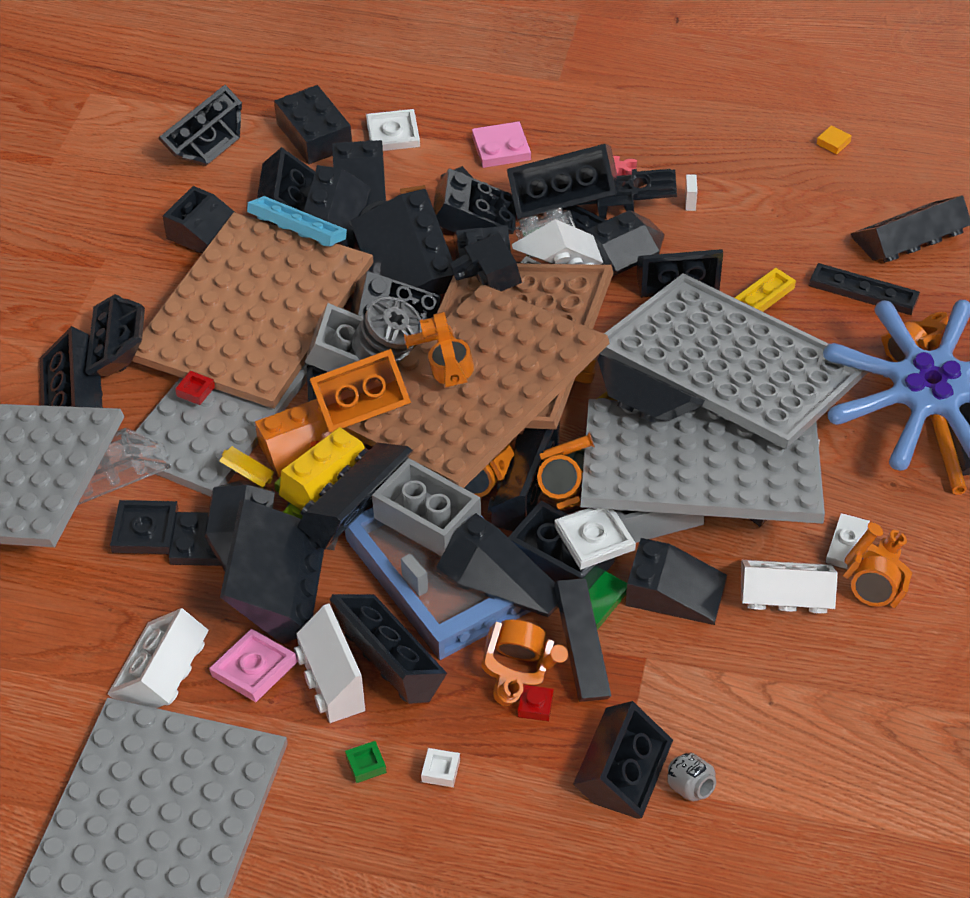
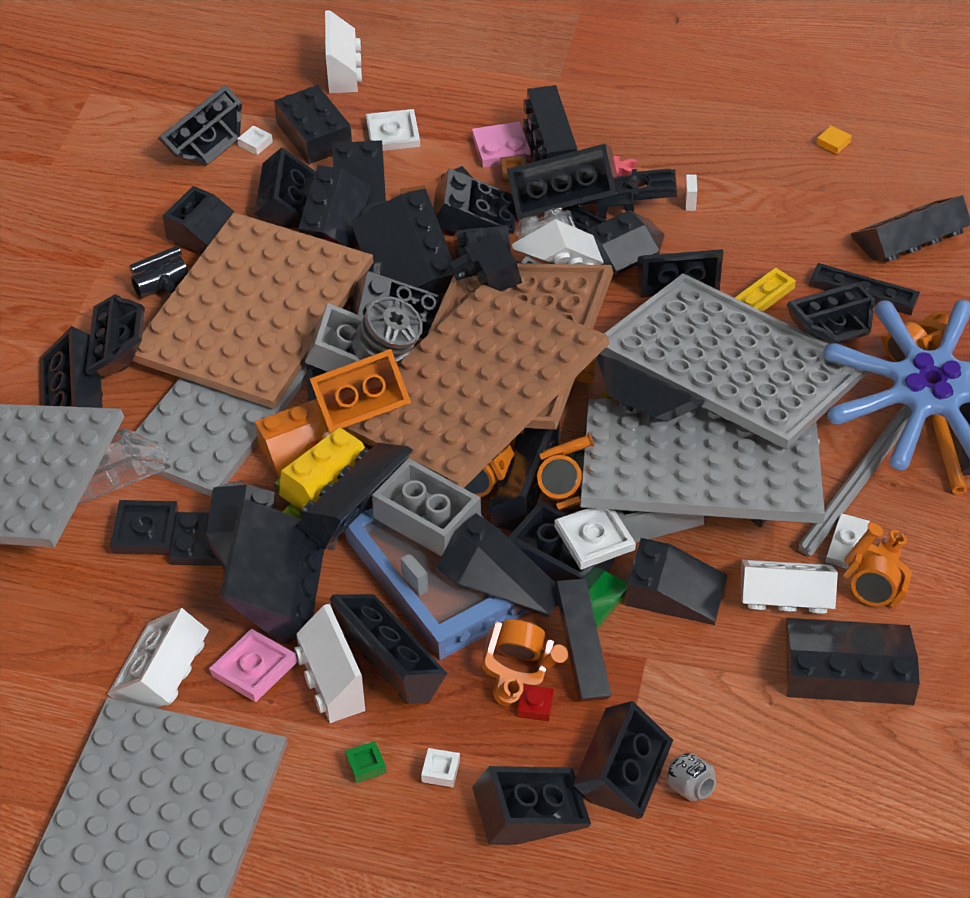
(158, 272): none -> black pin
(195, 387): red plate -> none
(247, 466): yellow piece -> none
(254, 140): none -> white tile
(296, 220): medium azure plate -> none
(342, 55): none -> white slope
(449, 357): orange piece -> none
(509, 162): none -> dark orange plate
(528, 803): none -> black slope
(547, 123): none -> black brick
(835, 313): none -> black wedge
(851, 661): none -> black slope
(855, 482): none -> light grey axle

